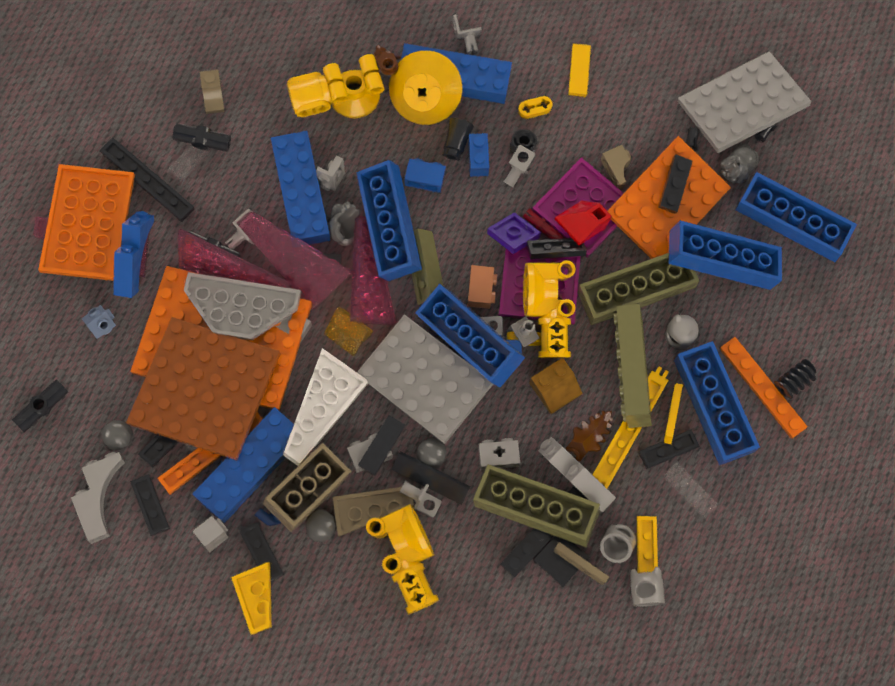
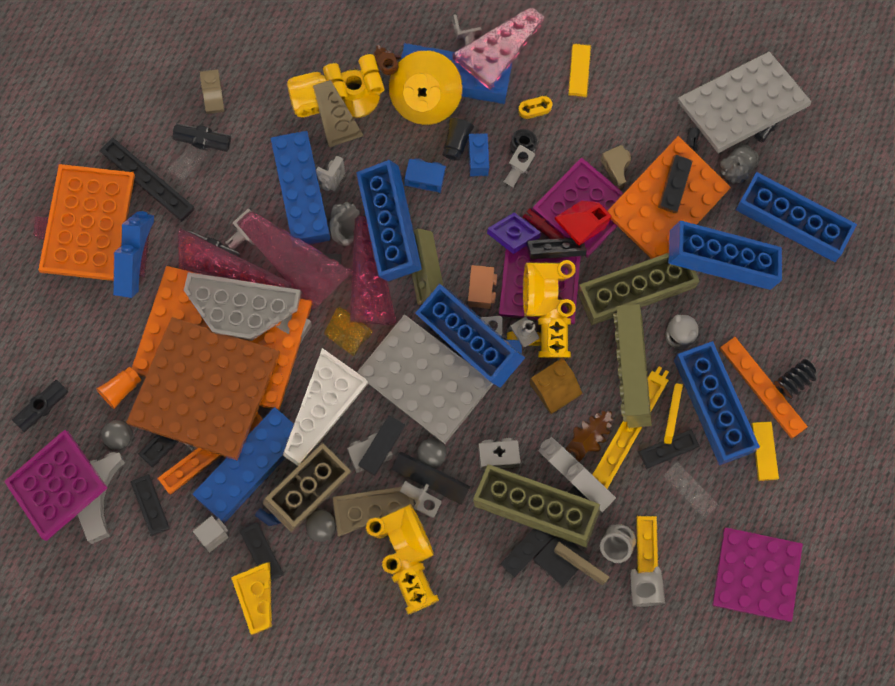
(55, 485): none -> magenta plate
(99, 321): sand blue brick -> none
(119, 387): none -> orange plant
(335, 117): none -> dark tan wing
(497, 49): none -> clear pink wing
(757, 574): none -> magenta plate
(765, 455): none -> yellow tile

